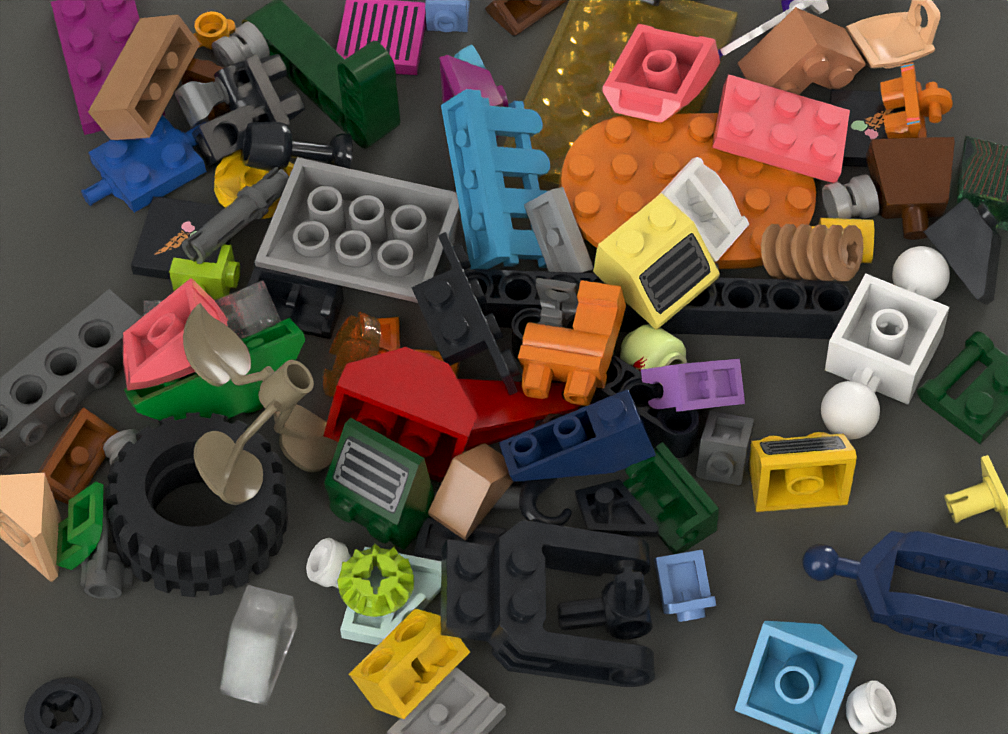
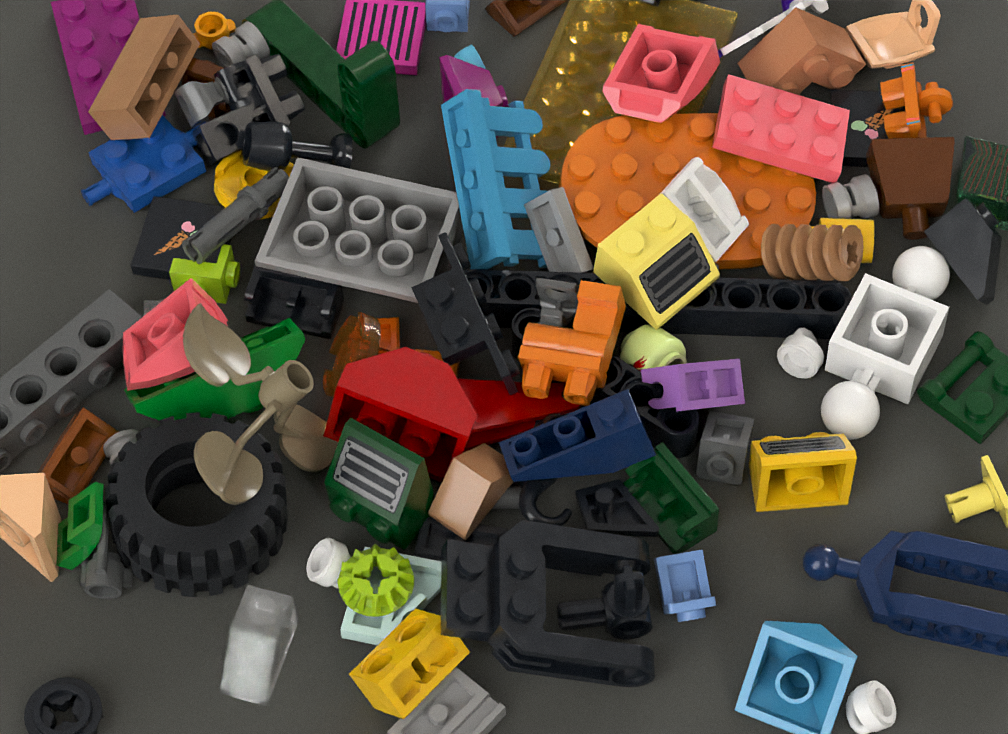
(249, 309): clear slope -> none
(800, 354): none -> white tile

